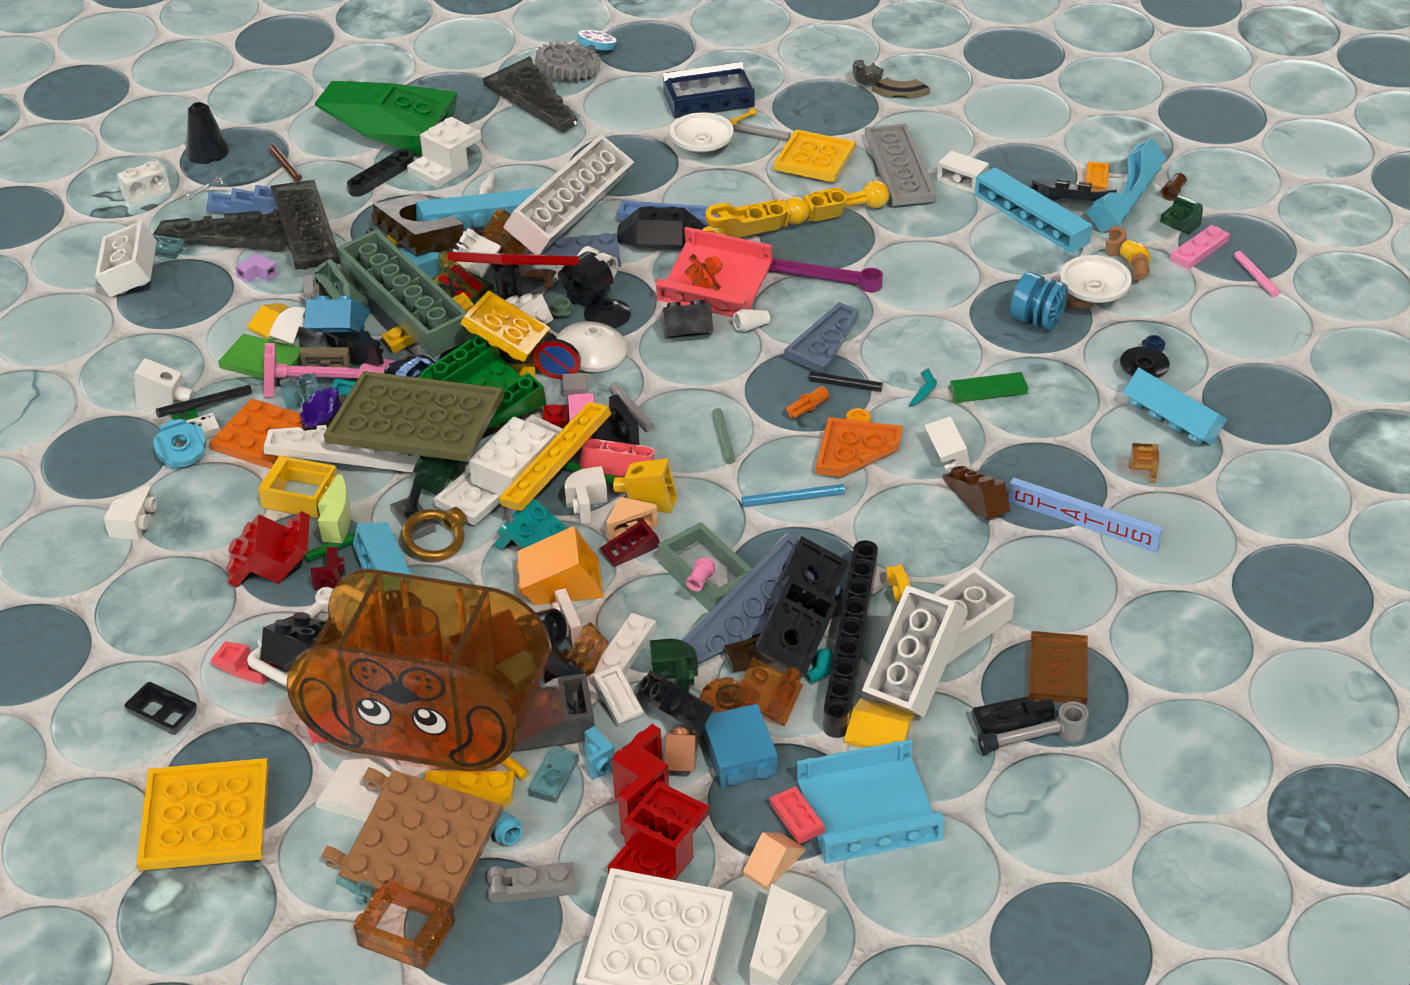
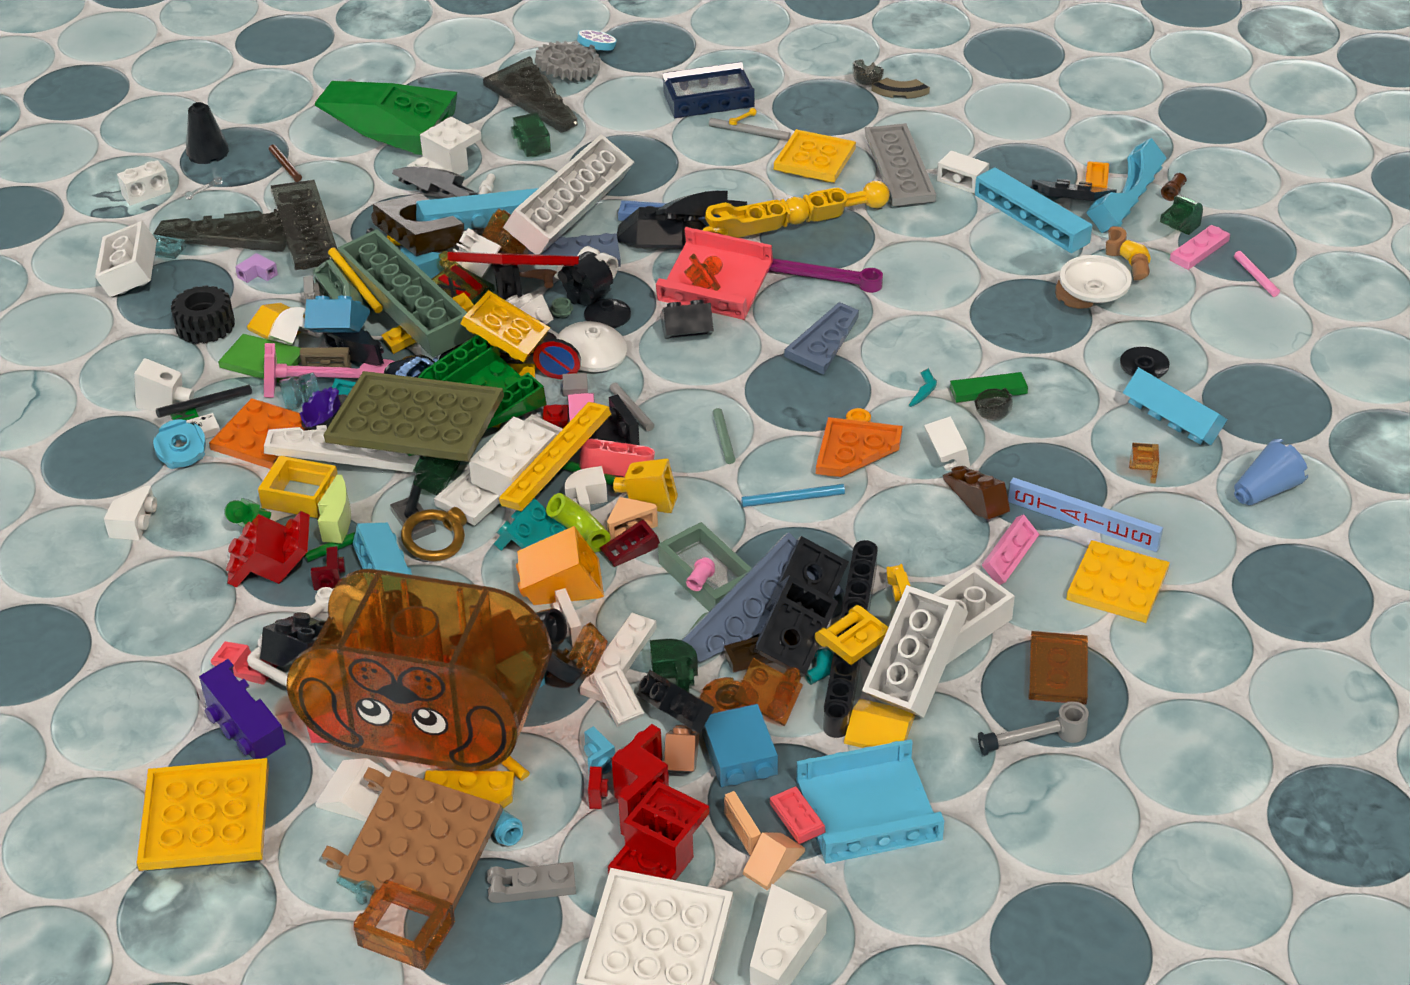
(170, 704): black piece -> none
(202, 314): none -> black tyre
(239, 714): none -> dark purple wedge
(242, 201): medium blue slope -> none
(244, 511): none -> green hips
(355, 280): none -> yellow bar
(380, 172): black beam -> none
(433, 180): none -> slope
(531, 134): none -> clear green brick
(553, 774): clear light blue plate -> none
(558, 714): dark grey slope -> none
(572, 514): none -> lime cylinder
(597, 787): none -> red plate
(695, 205): none -> black slope
(701, 132): white dish -> none
(741, 821): none -> light nougat tile
(750, 319): white cone -> none
(807, 402): orange axle -> none
(846, 381): black bar -> none
(857, 640): none -> yellow plate
(994, 404): none -> clear smoke hair
(1010, 549): none -> bright pink plate
(1012, 714): black hinge -> none
(1039, 300): dark azure wheel -> none
(1118, 581): none -> yellow plate
(1155, 342): dark blue plate -> none
(1271, 473): none -> medium blue cone

